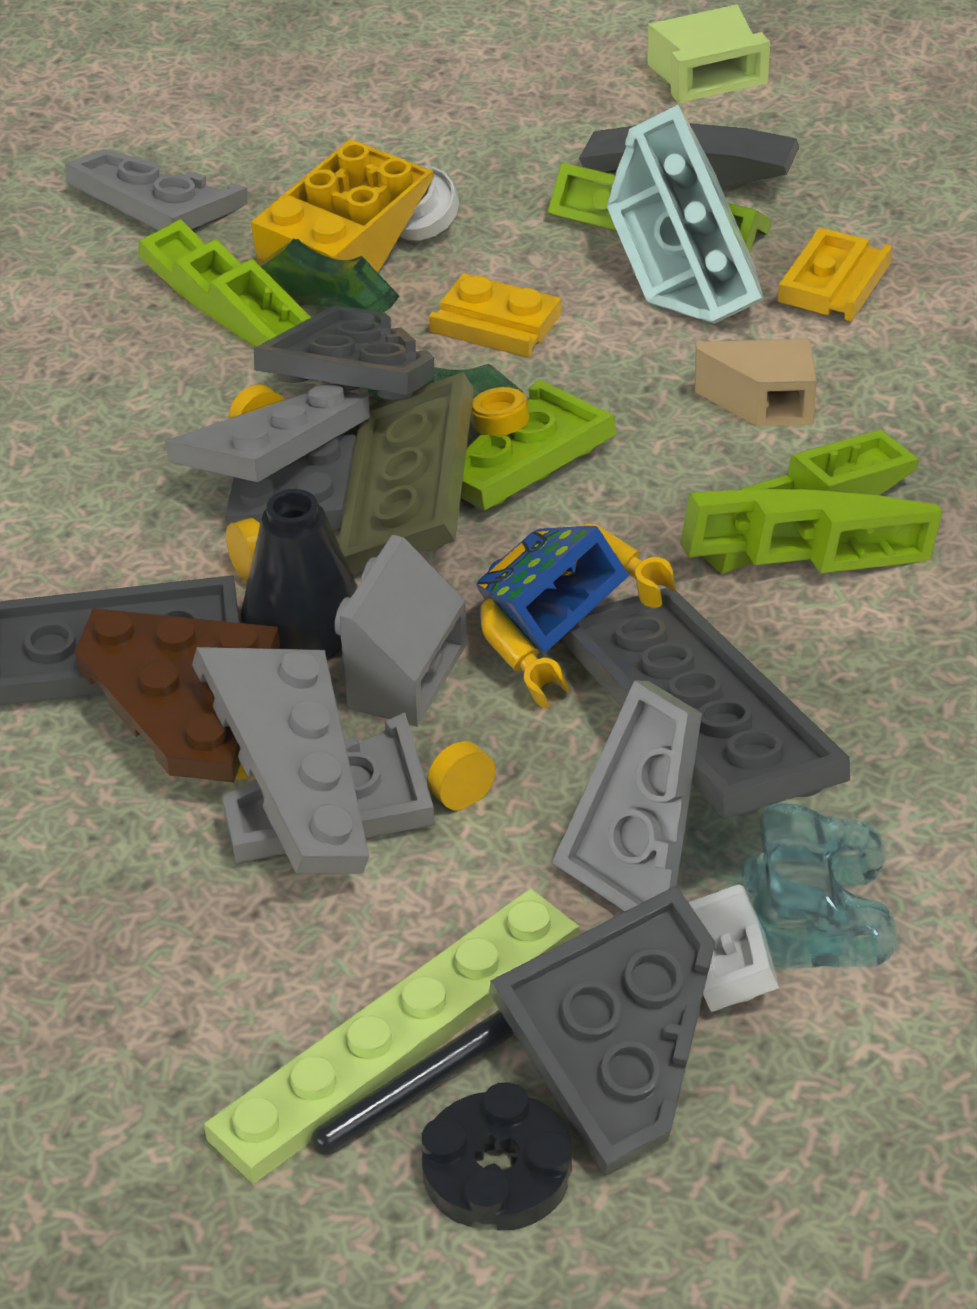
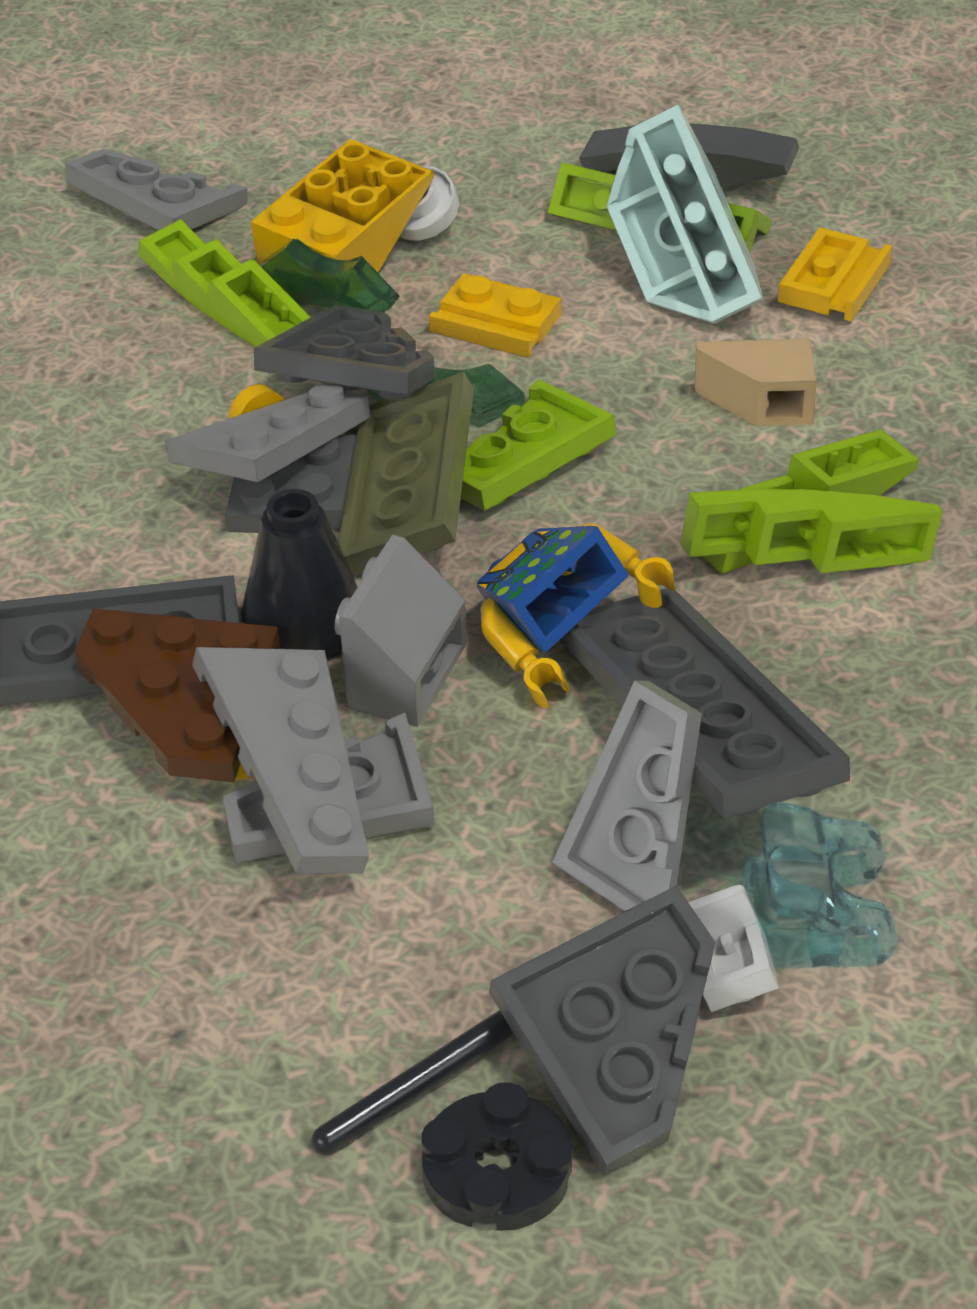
(241, 543): yellow tile -> none
(383, 1037): yellowish green plate -> none
(461, 775): yellow tile -> none
(499, 411): yellow tile -> none
(708, 53): yellowish green hips -> none

